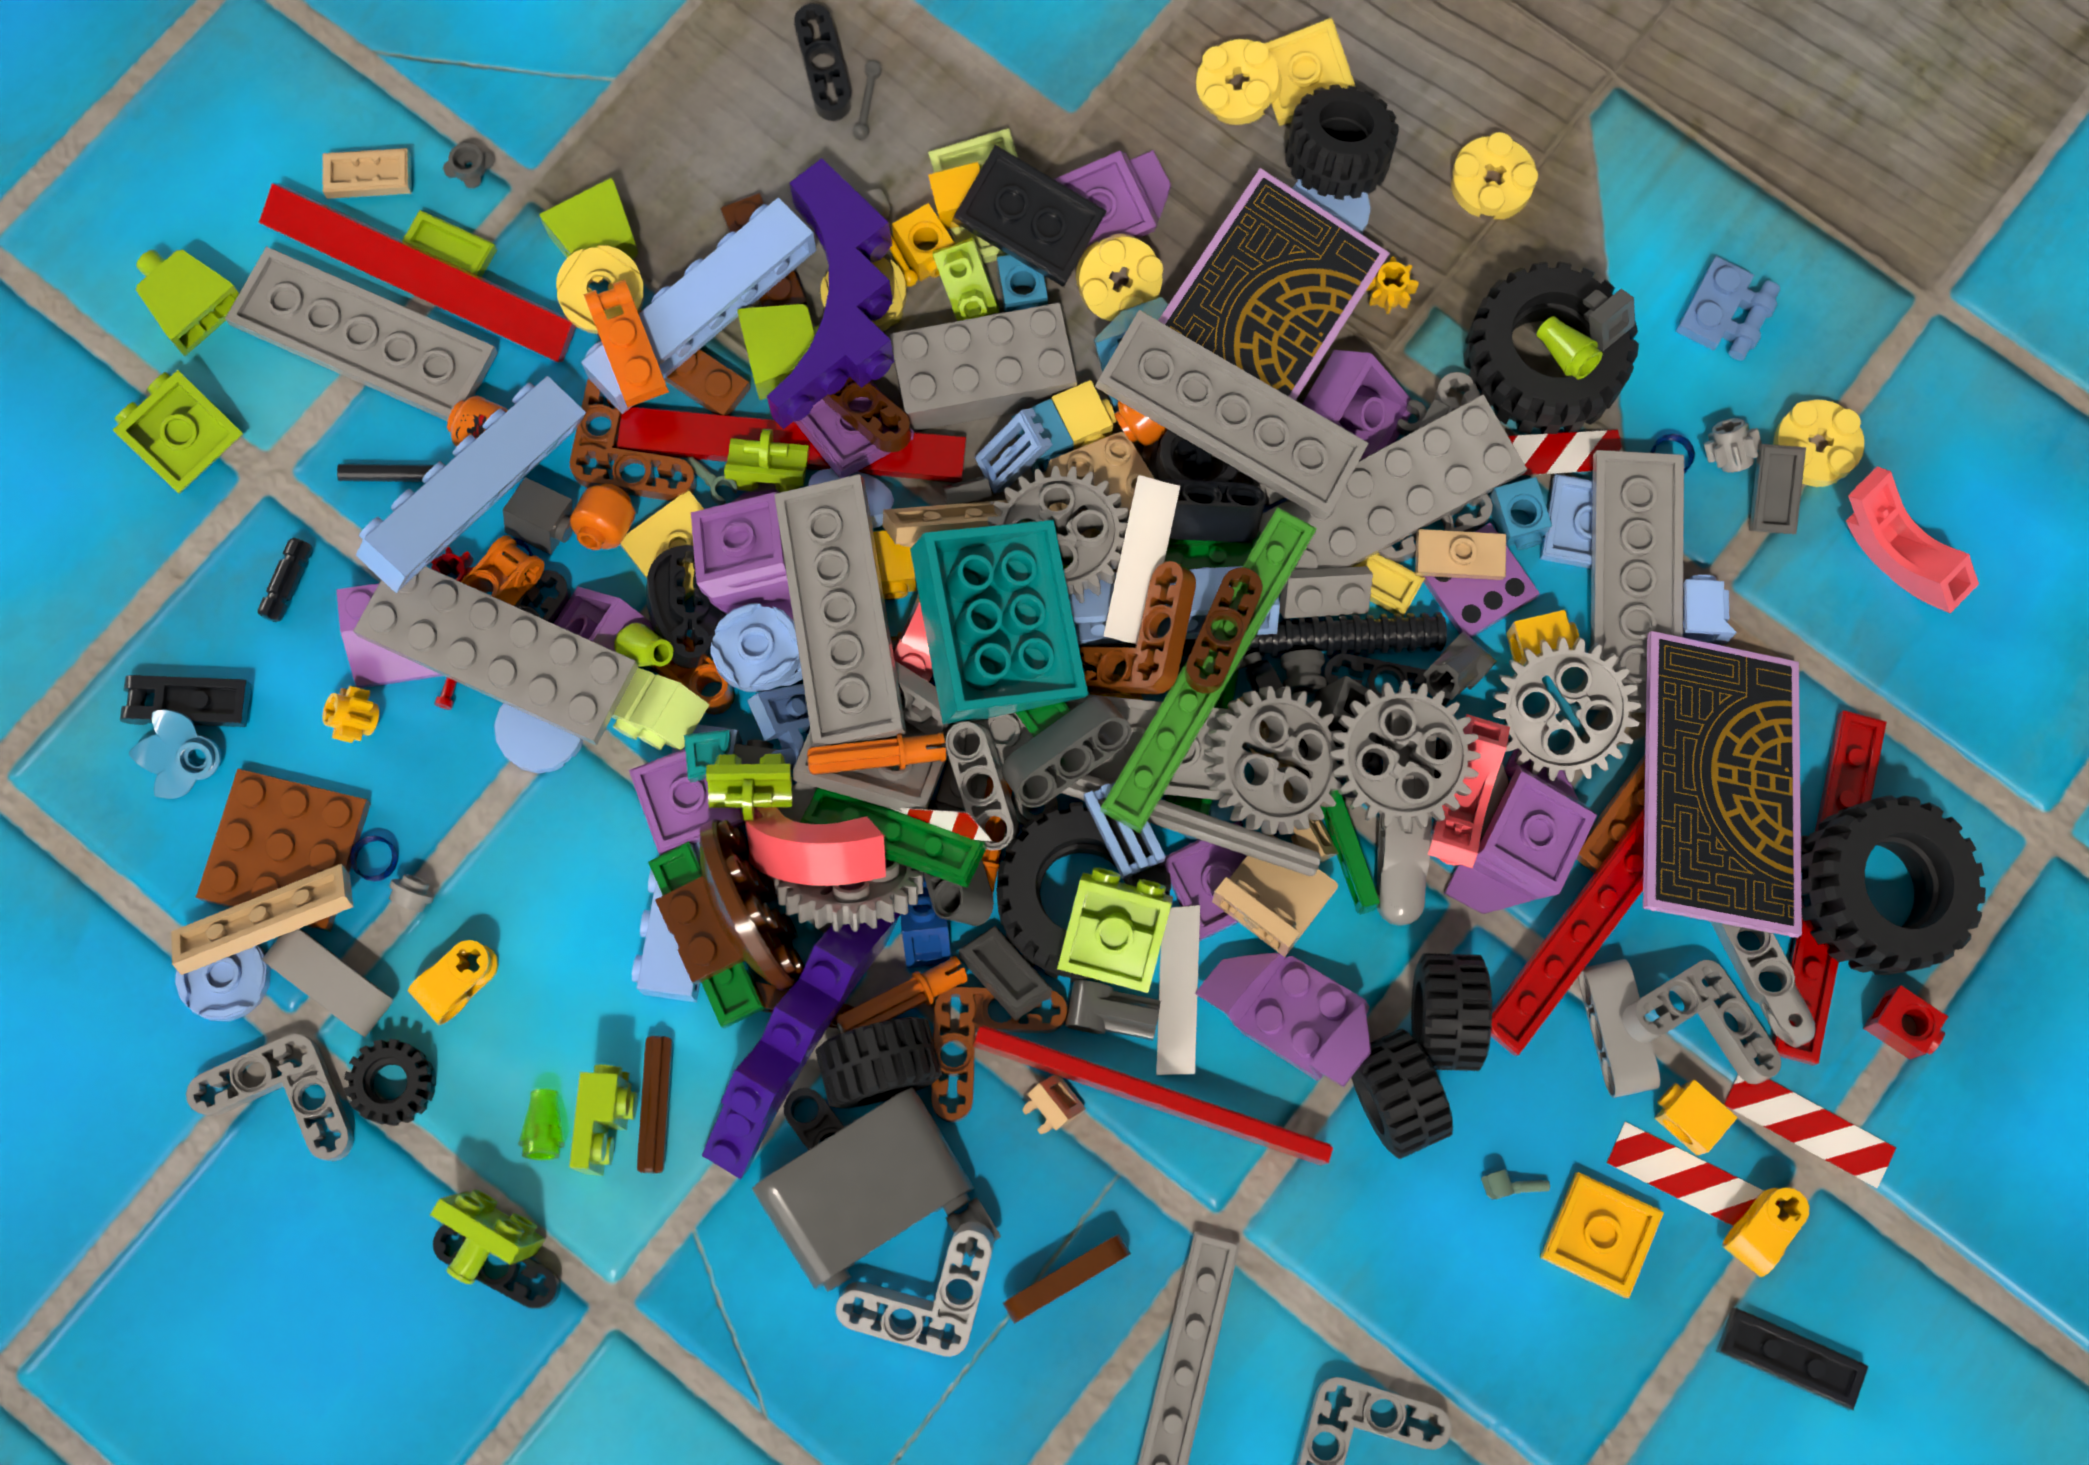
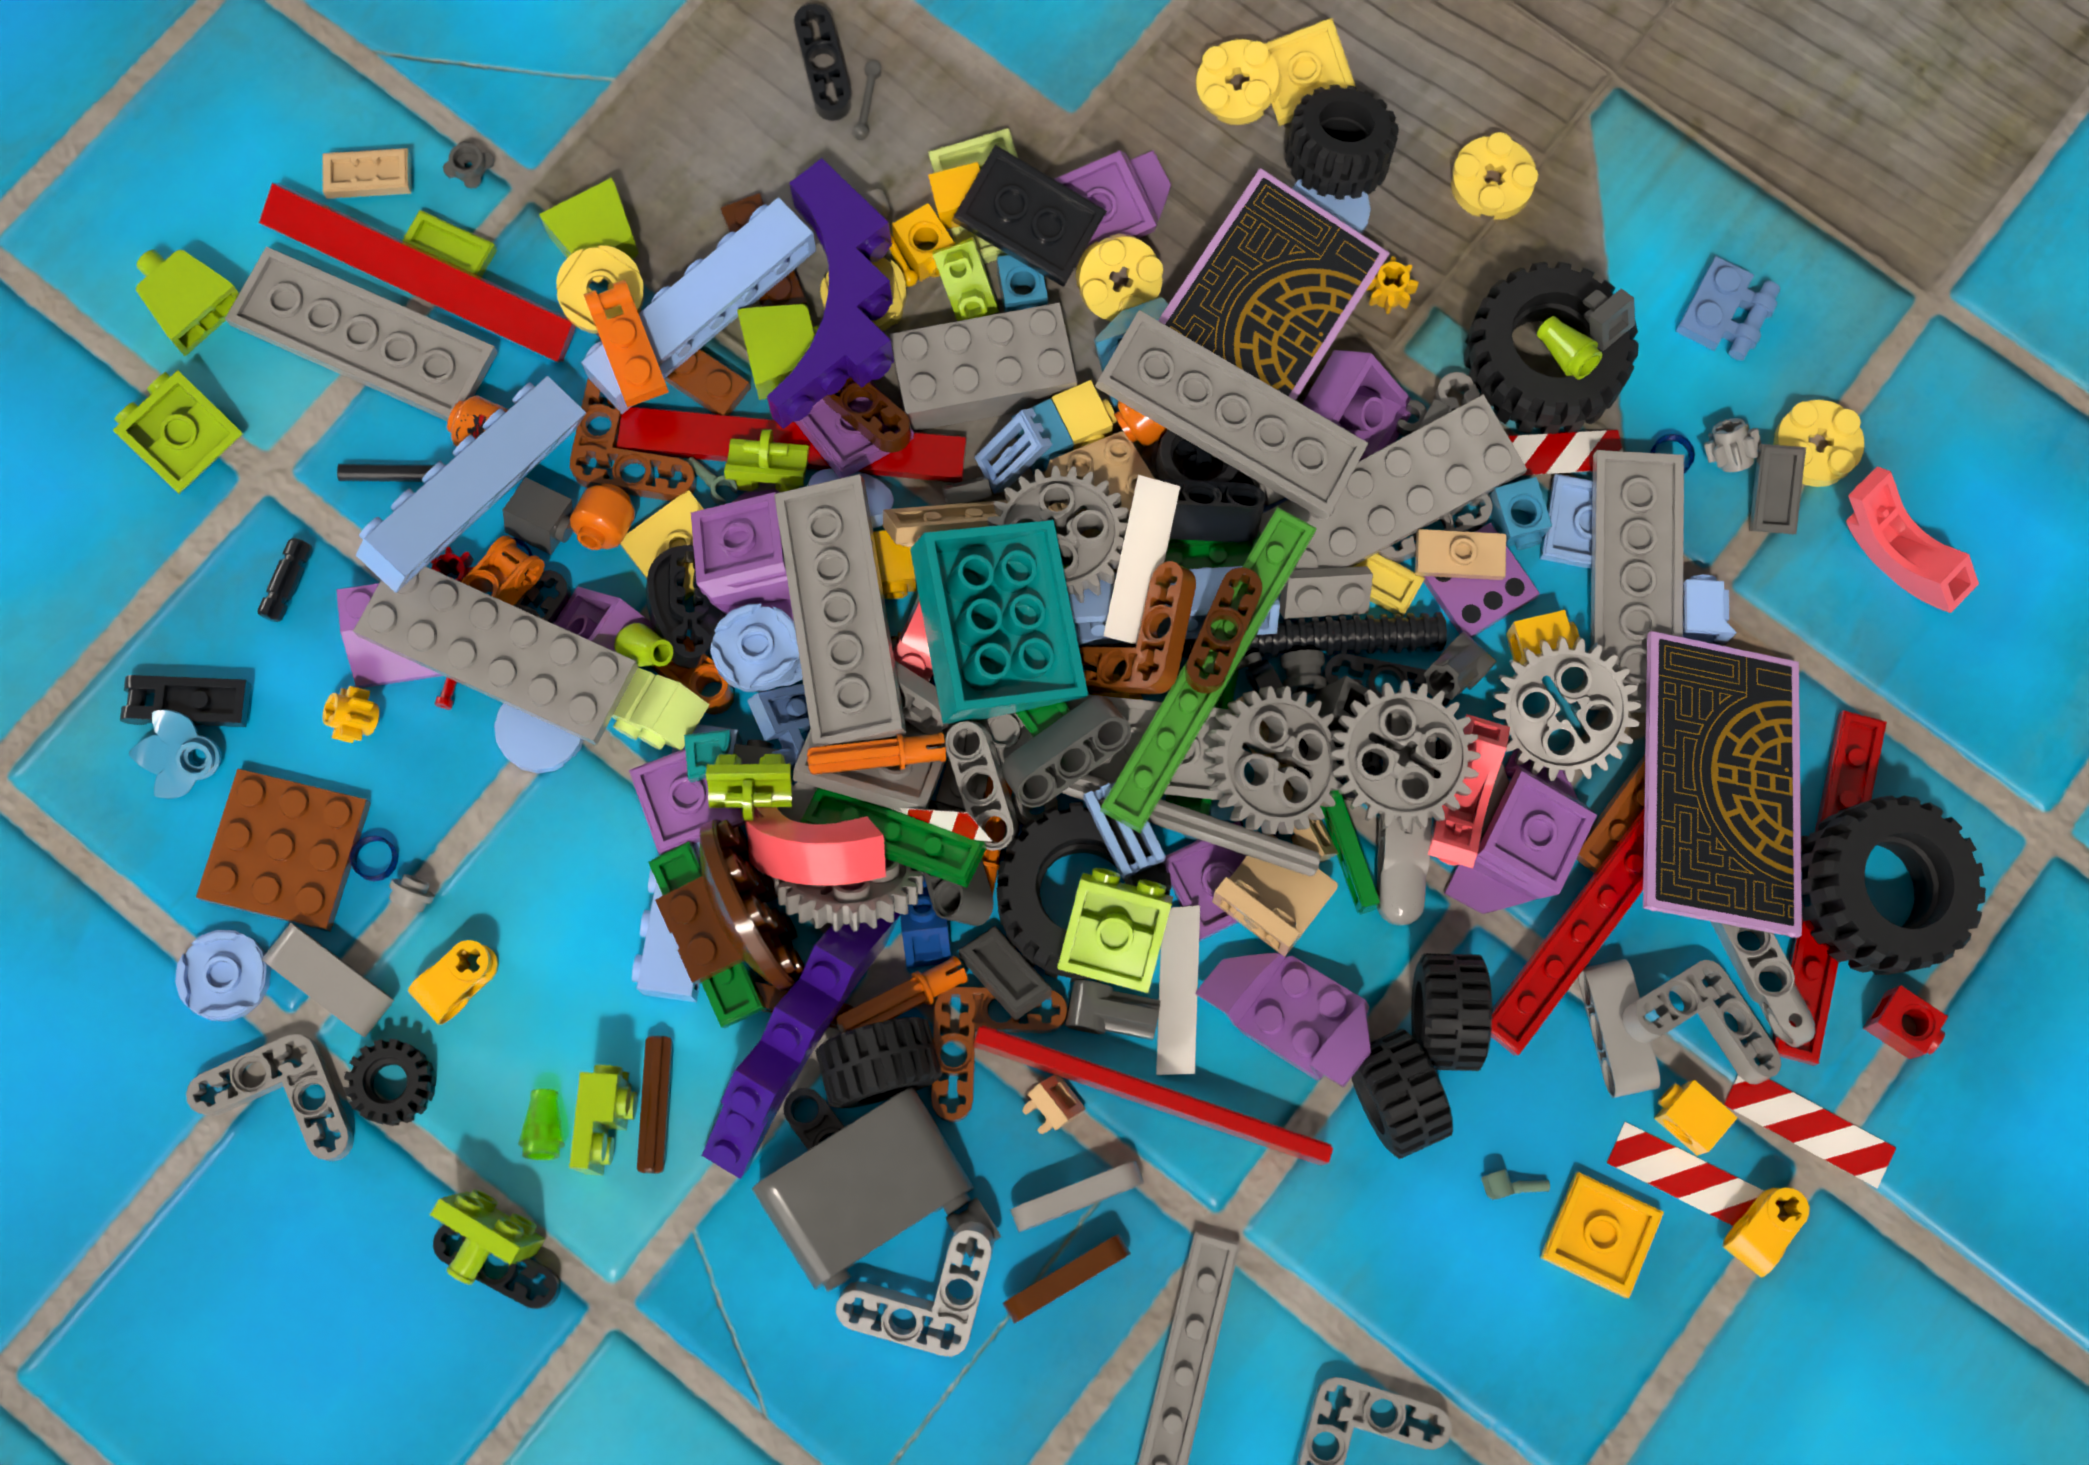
(261, 919): tan plate -> none
(1077, 1196): none -> light grey beam
(1792, 1359): black tile -> none

